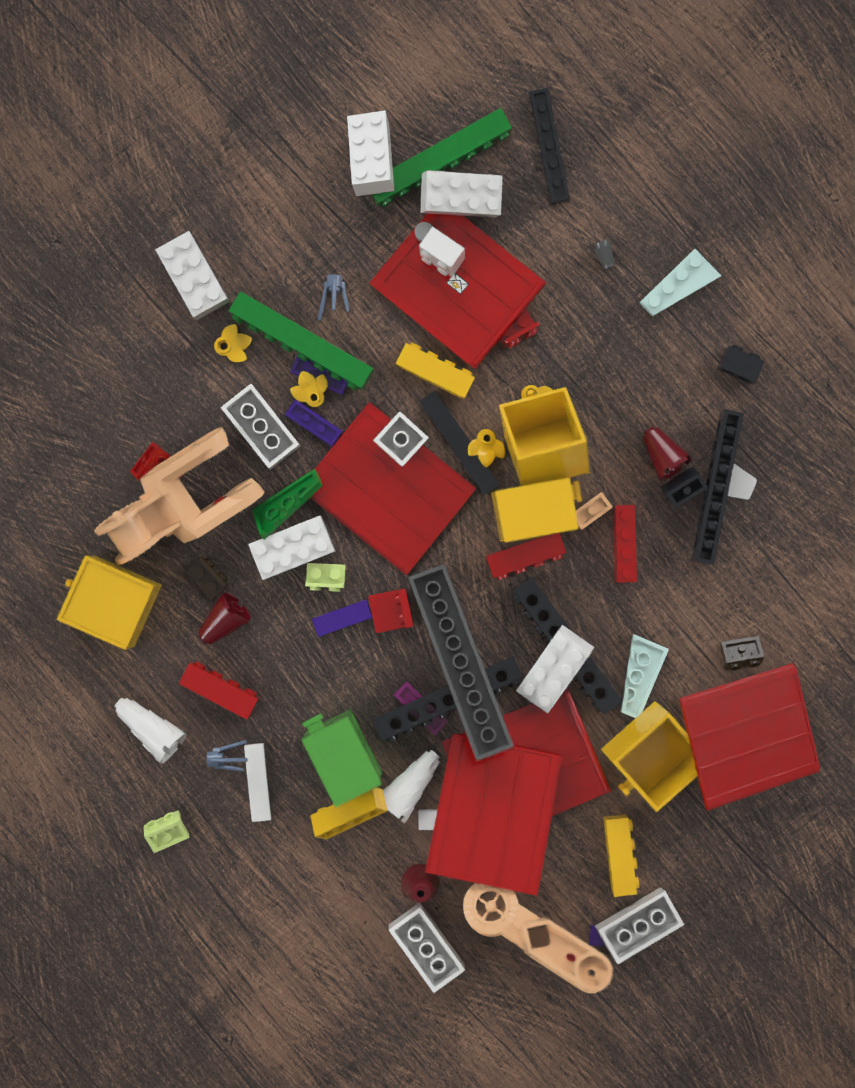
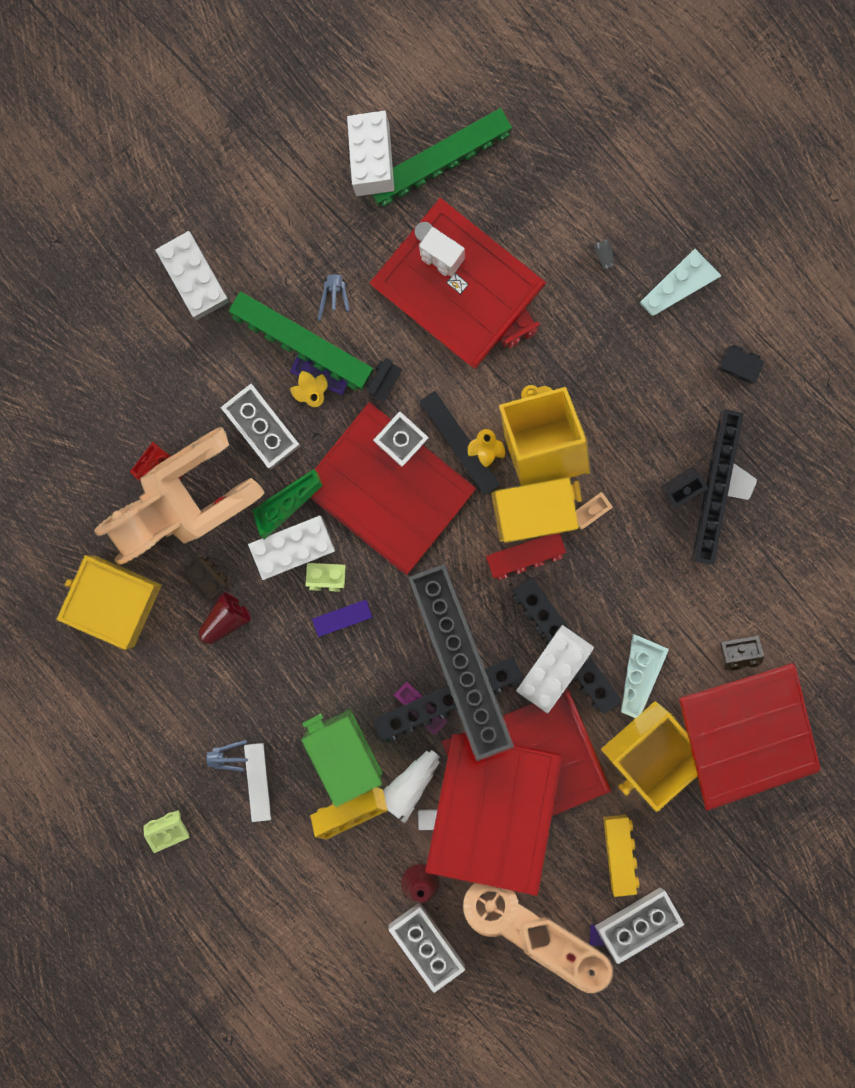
(156, 734): white cone -> none
(219, 690): red brick -> none
(235, 343): yellow plate -> none
(313, 423): dark purple tile -> none
(384, 380): none -> black bracket
(390, 610): red bracket -> none
(435, 371): yellow brick -> none
(461, 194): white brick -> none
(549, 146): black tile -> none
(624, 543): red brick -> none
(664, 453): dark red cone -> none

